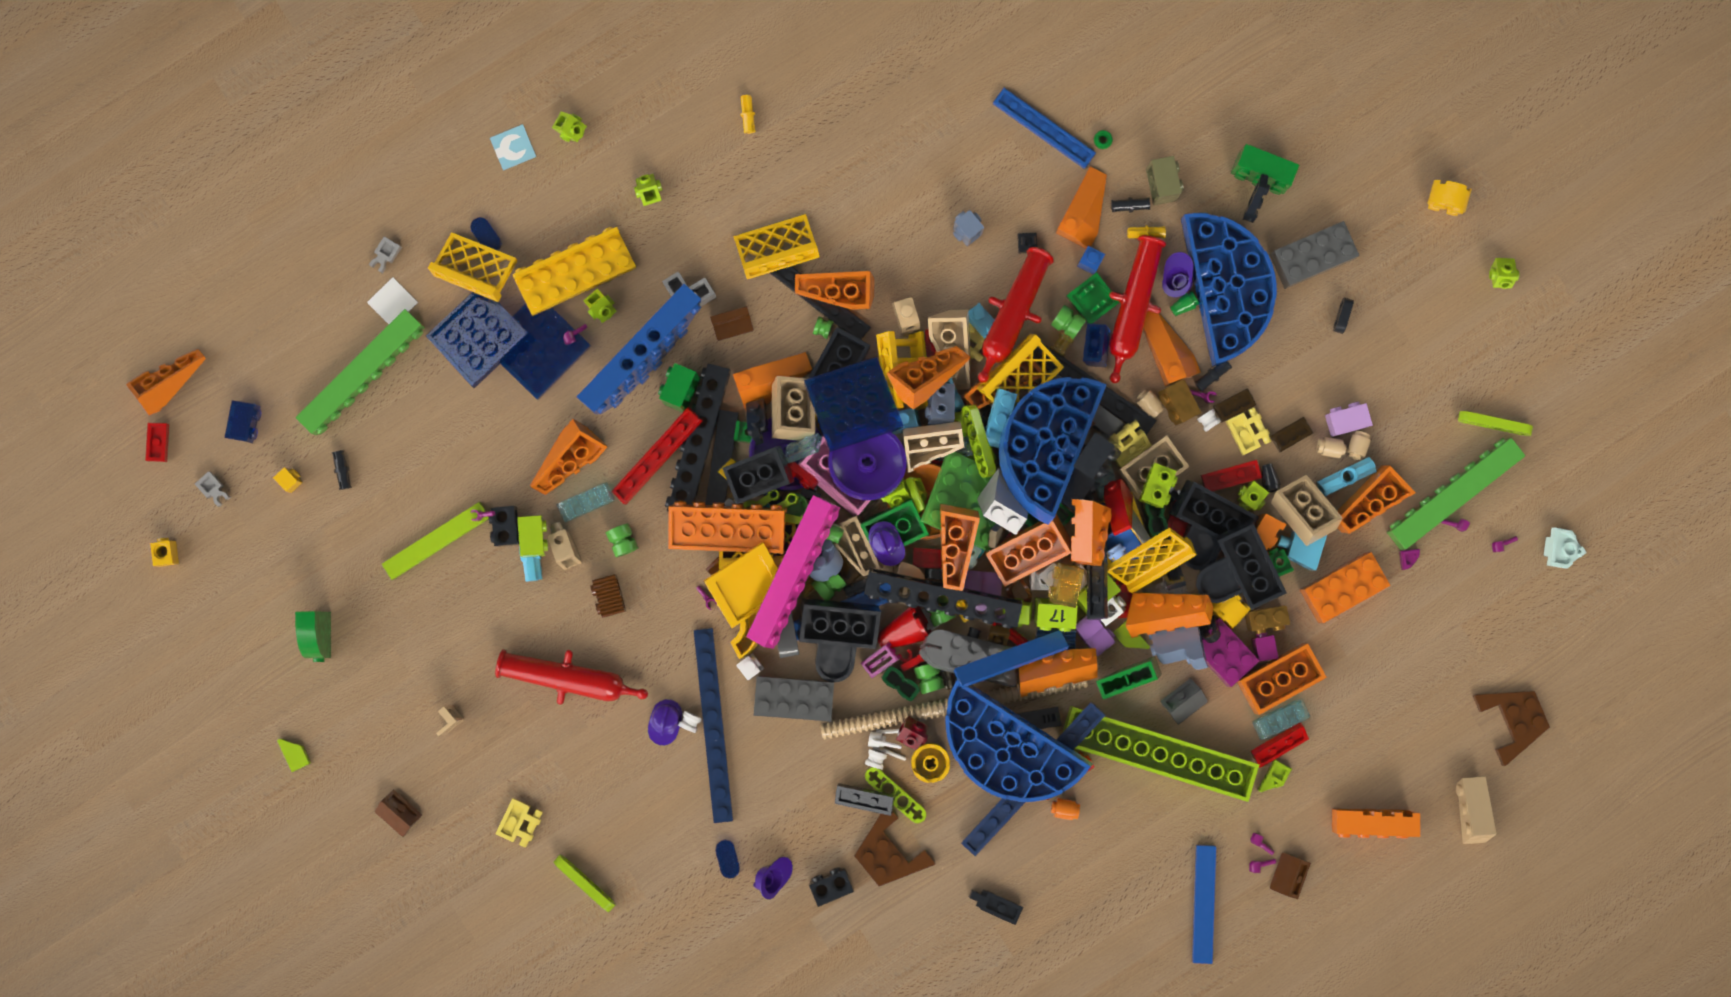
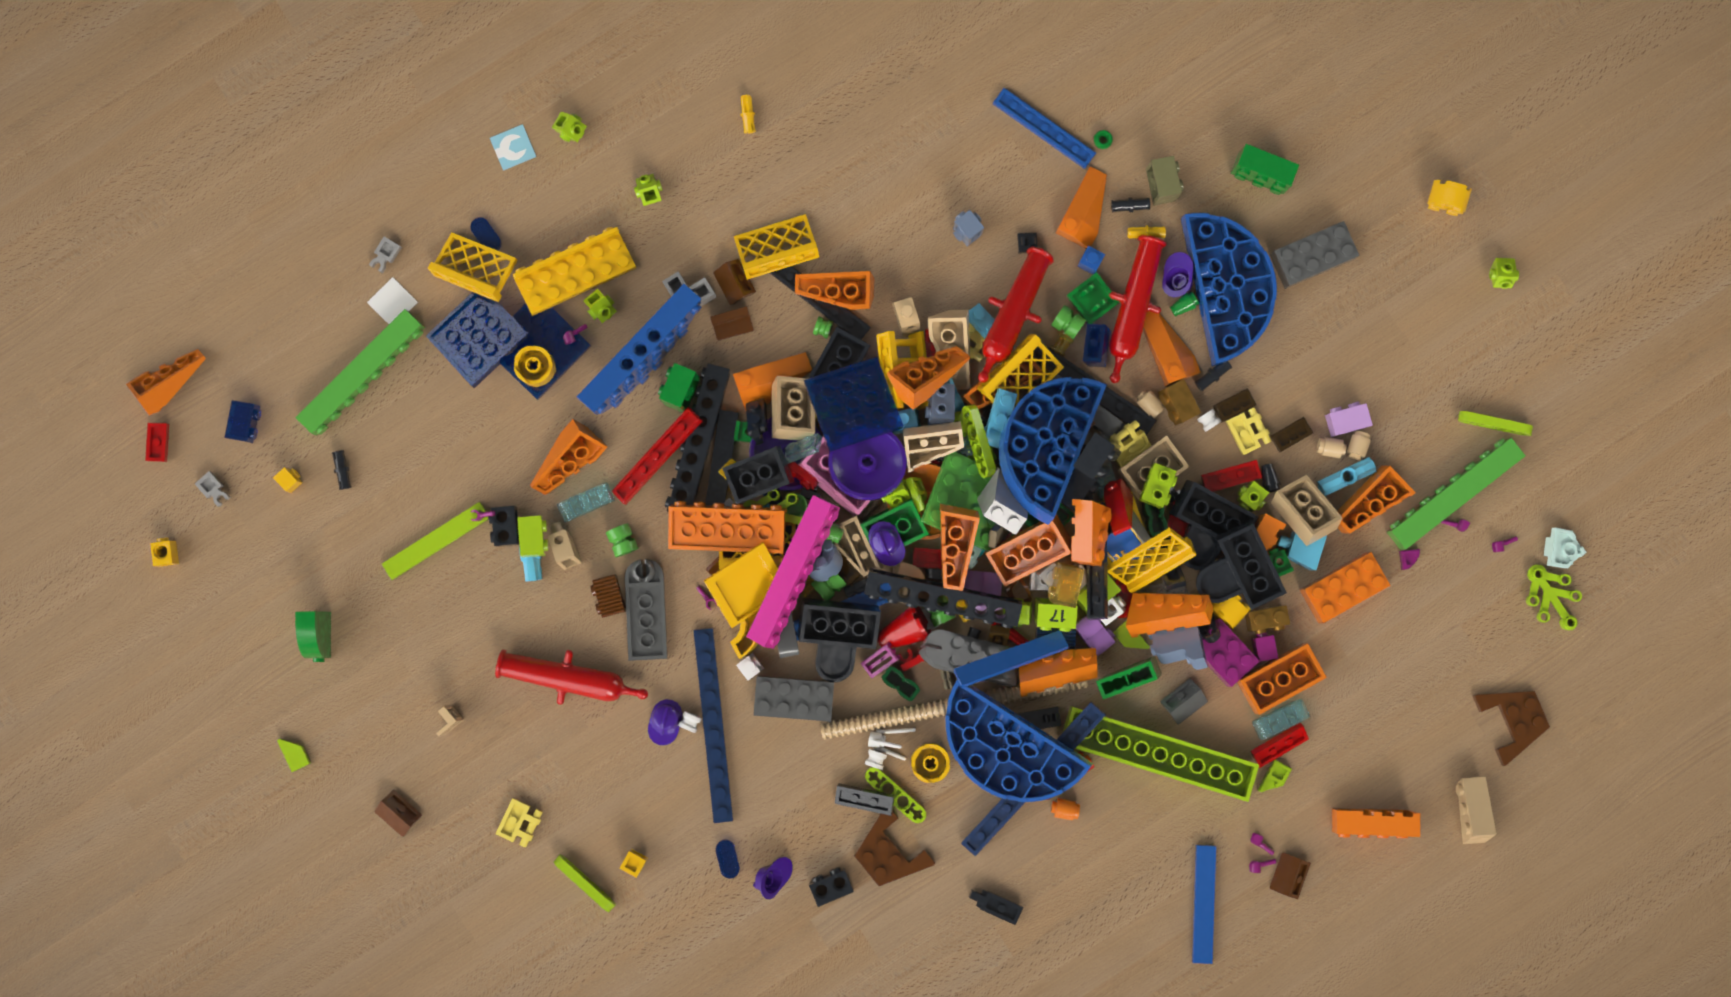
(524, 369): none -> yellow brick
(633, 863): none -> yellow brick
(646, 611): none -> dark grey plate
(733, 281): none -> reddish brown panel
(912, 733): dark red brick -> none
(929, 678): bright green wheel -> none
(1116, 552): light blue plate -> none
(1205, 396): magenta hand -> none
(1256, 200): black hinge -> none
(1343, 315): black beam -> none
(1550, 595): none -> lime plant

